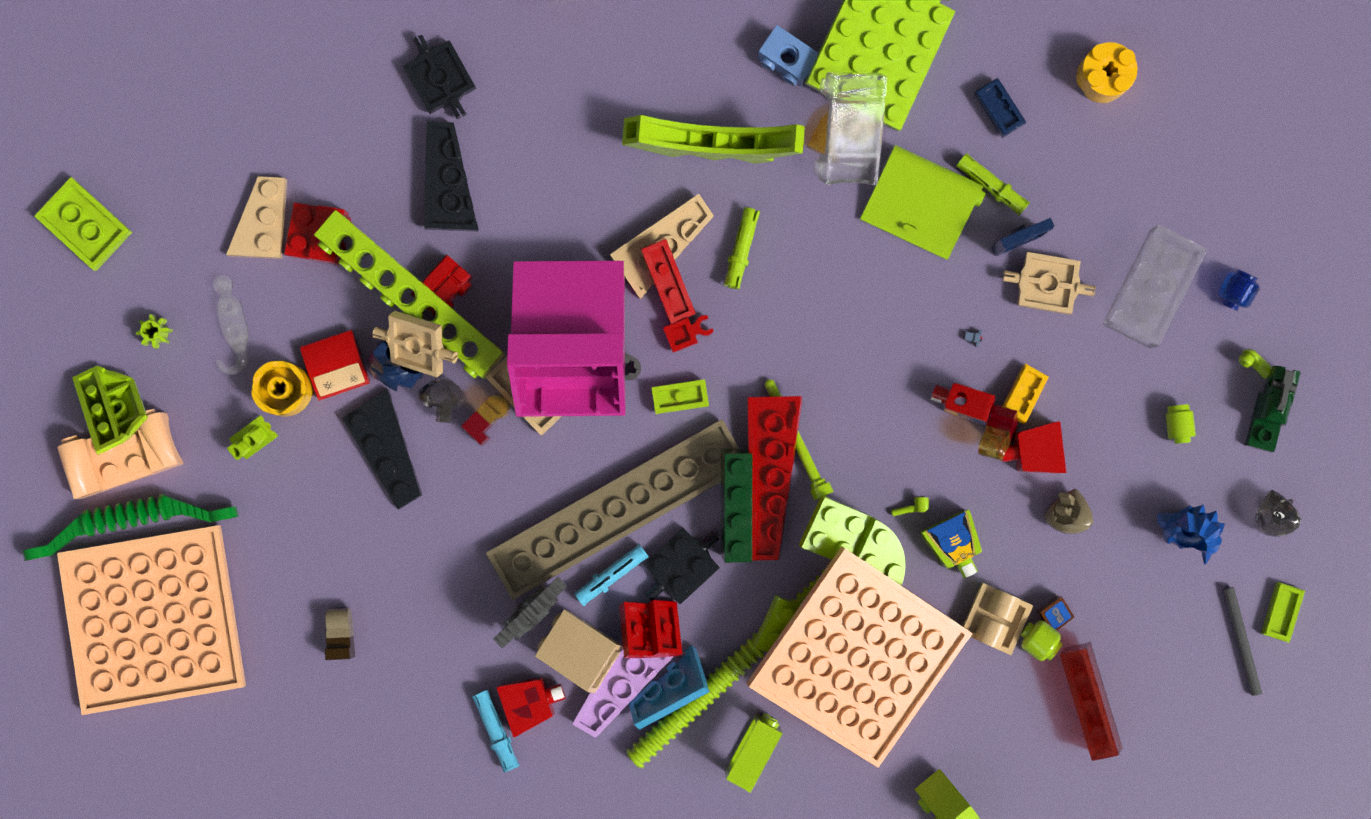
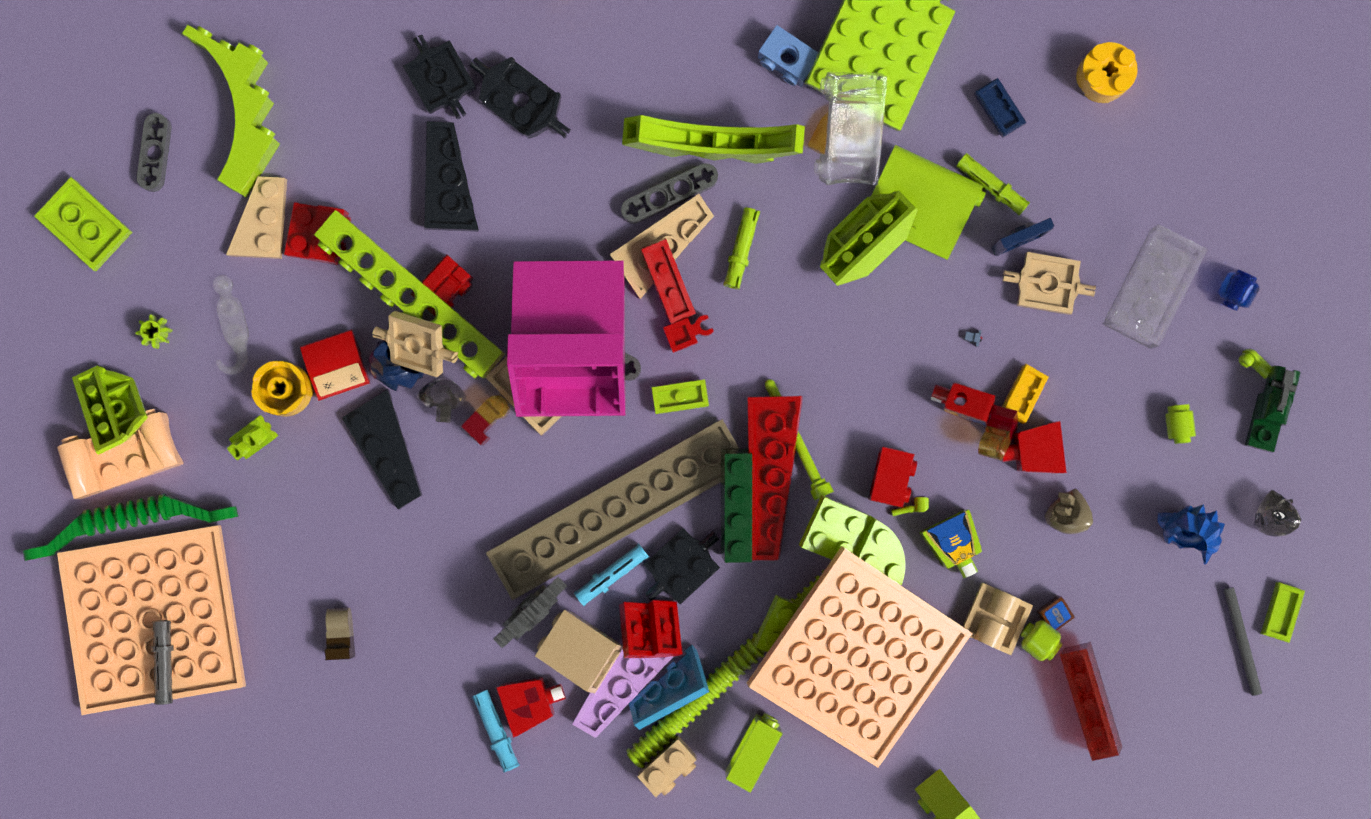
(162, 661): none -> dark grey pin
(164, 134): none -> dark grey beam
(251, 145): none -> lime arch
(509, 79): none -> black plate
(667, 766): none -> tan brick
(668, 191): none -> dark grey beam
(867, 237): none -> lime wedge
(892, 477): none -> red brick

